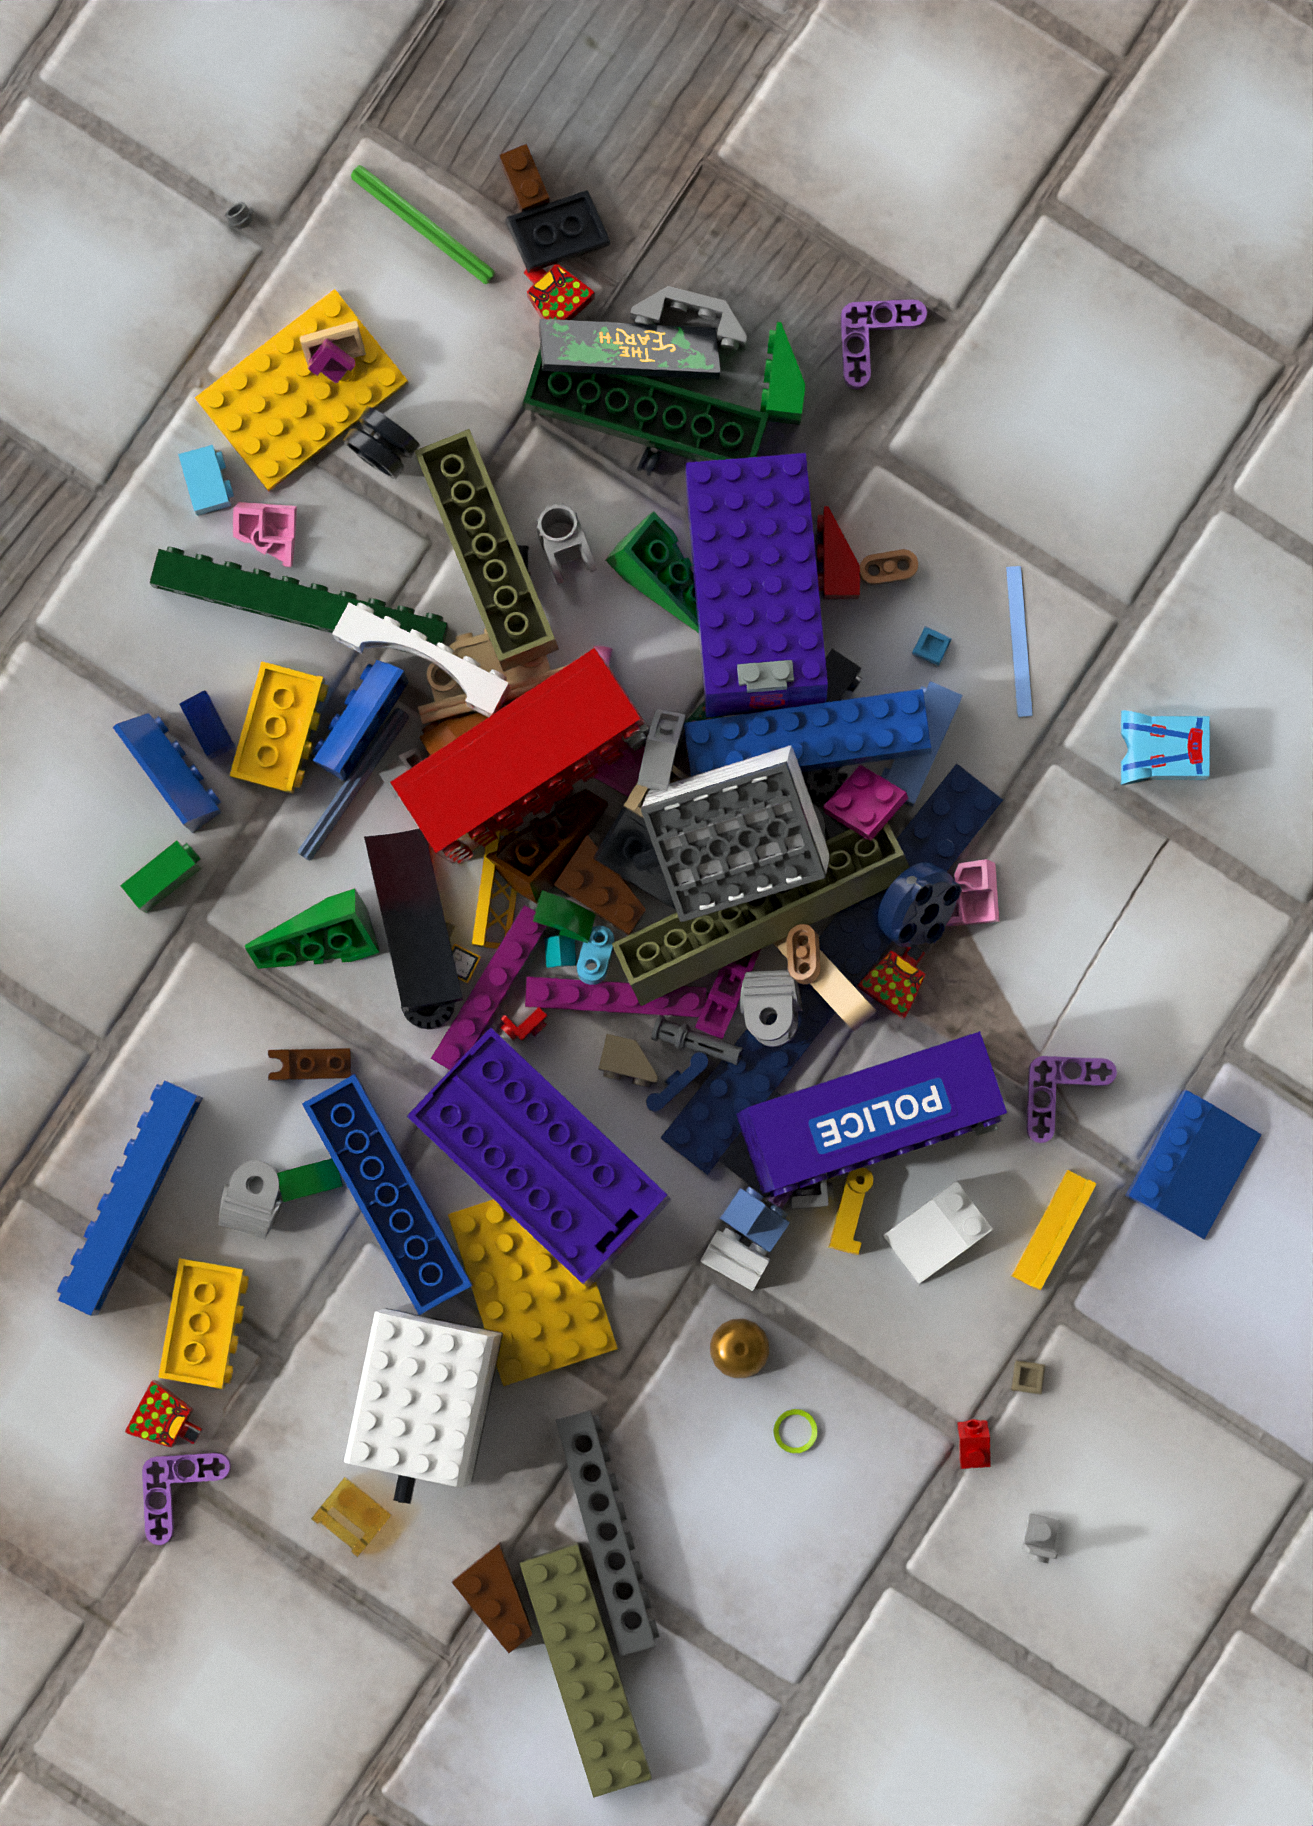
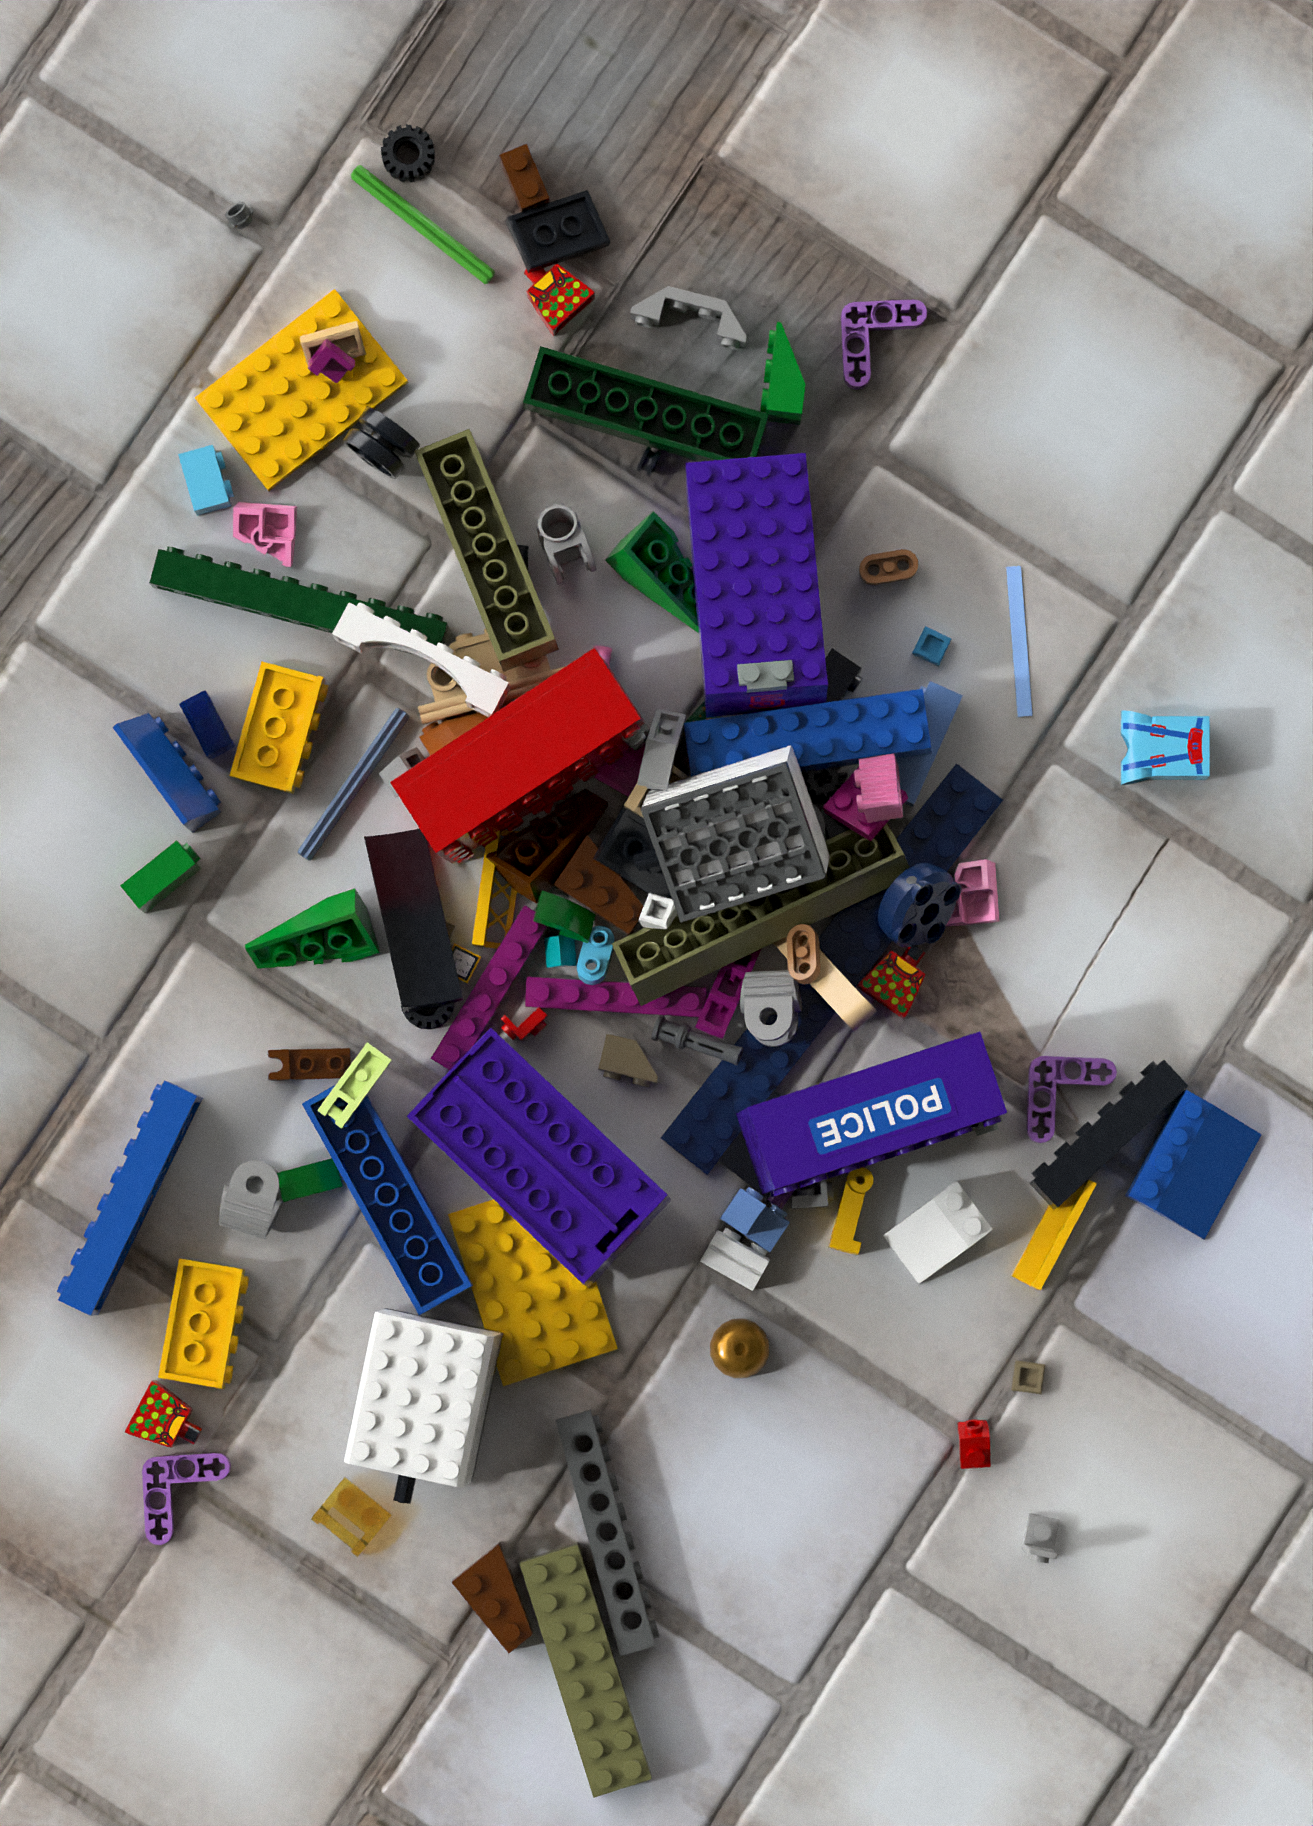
(355, 1084): none -> yellowish green plate
(361, 719): blue slope -> none
(400, 137): none -> black tyre
(629, 349): tile -> none
(657, 912): none -> white slope
(677, 1082): dark blue plate -> none
(795, 1412): lime piece -> none
(840, 566): red slope -> none
(879, 788): none -> bright pink brick
(1108, 1134): none -> black brick

